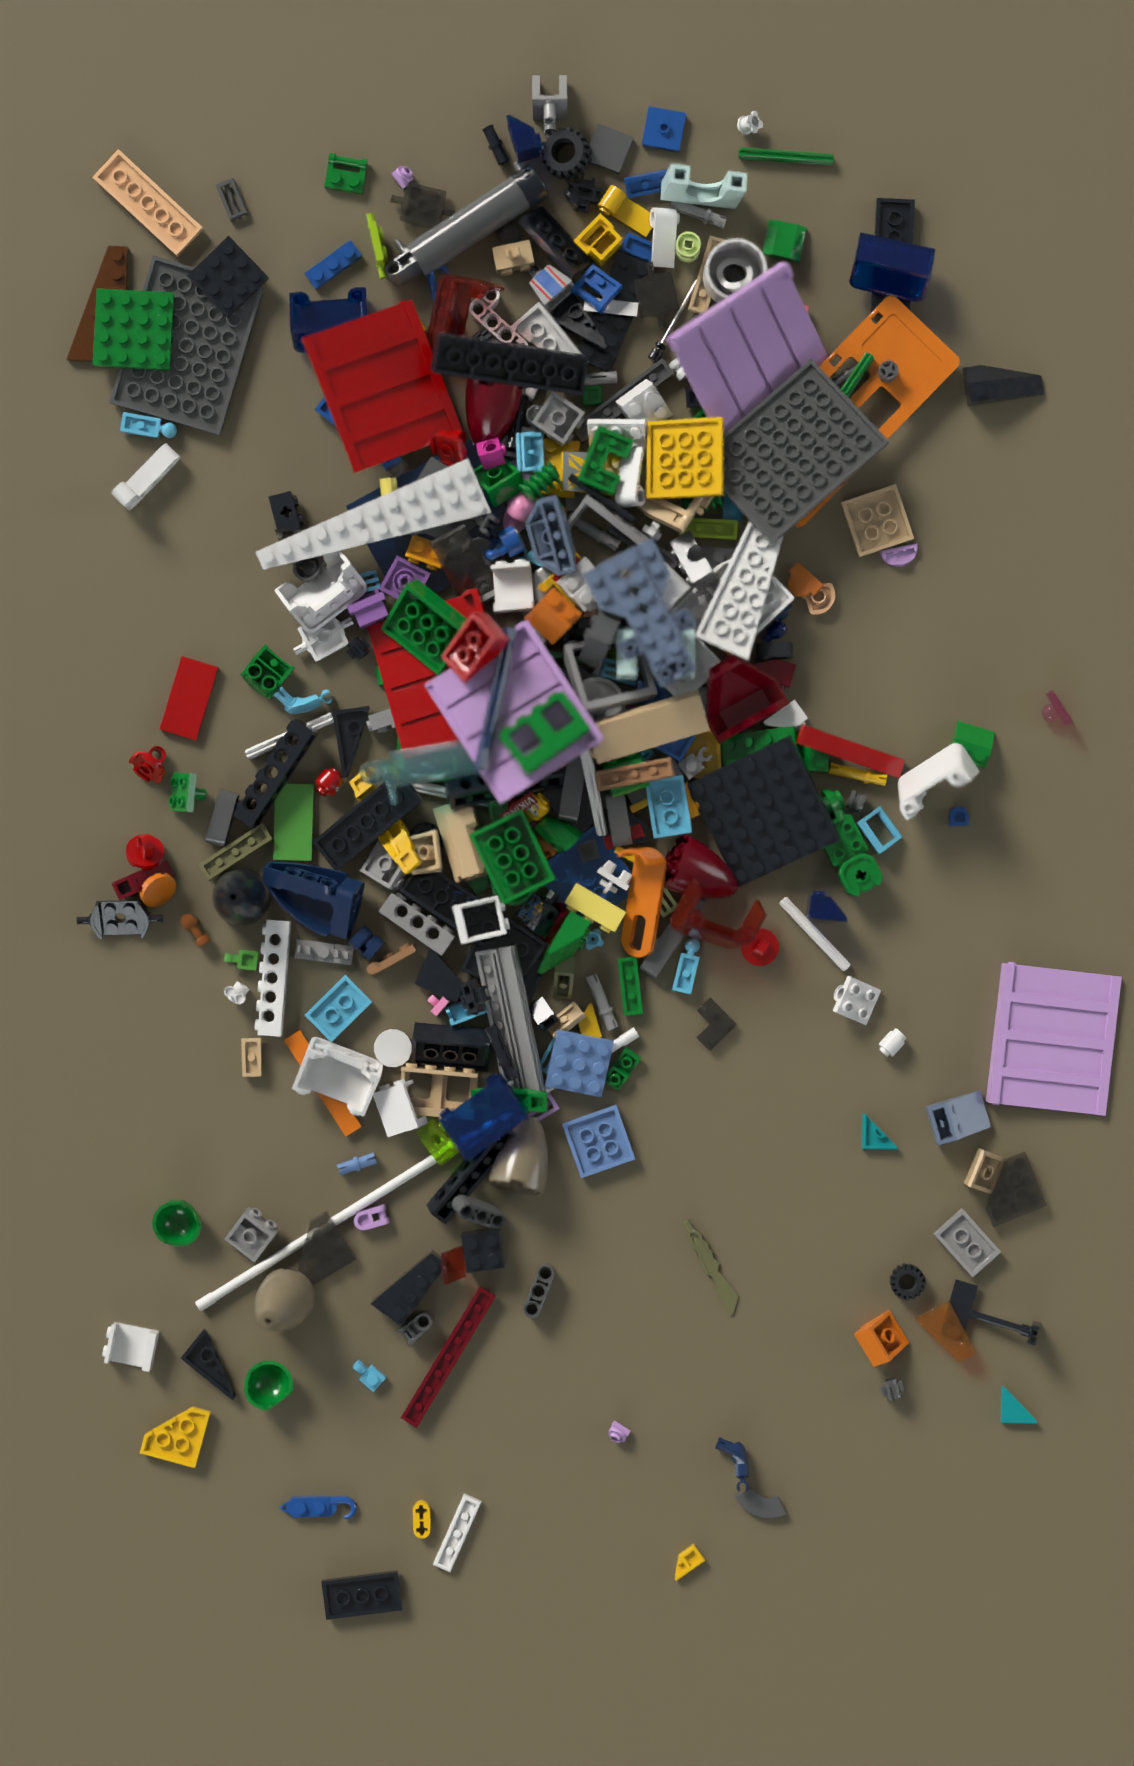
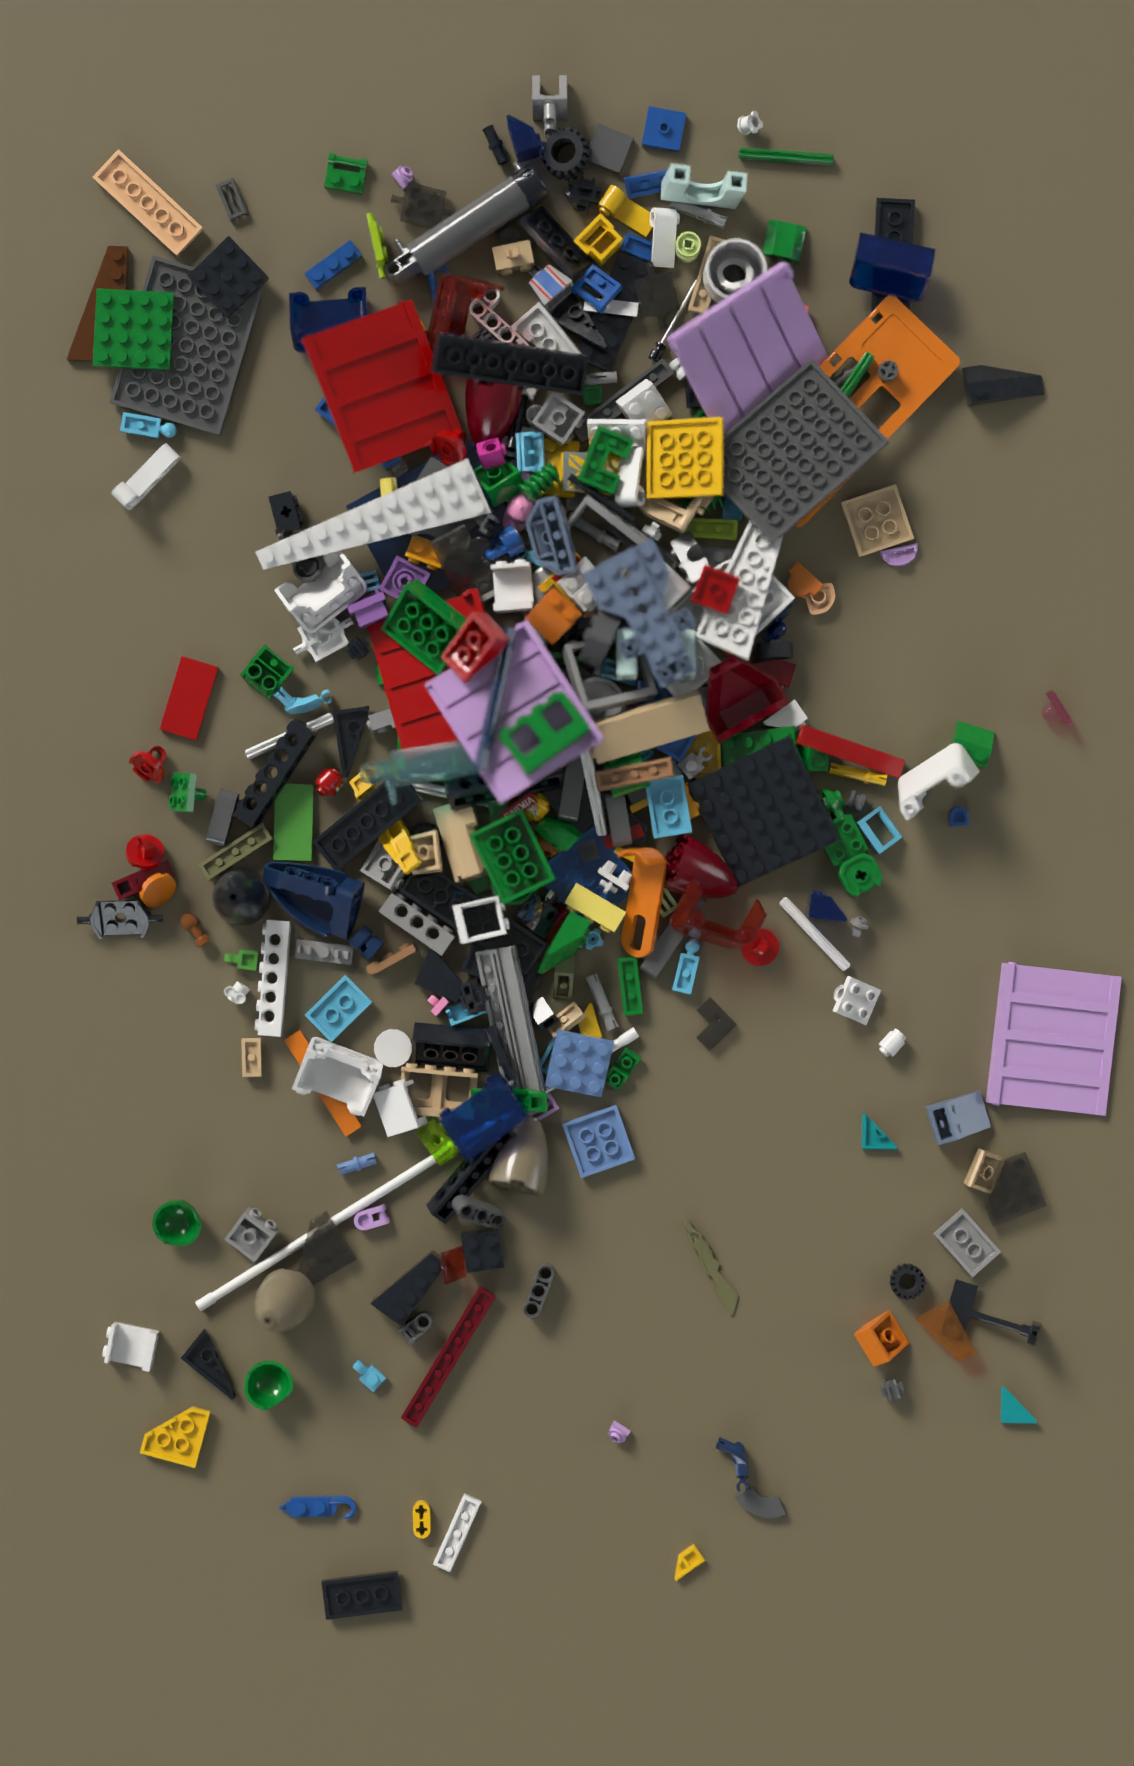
(715, 589): none -> red plate
(859, 924): none -> light grey plate

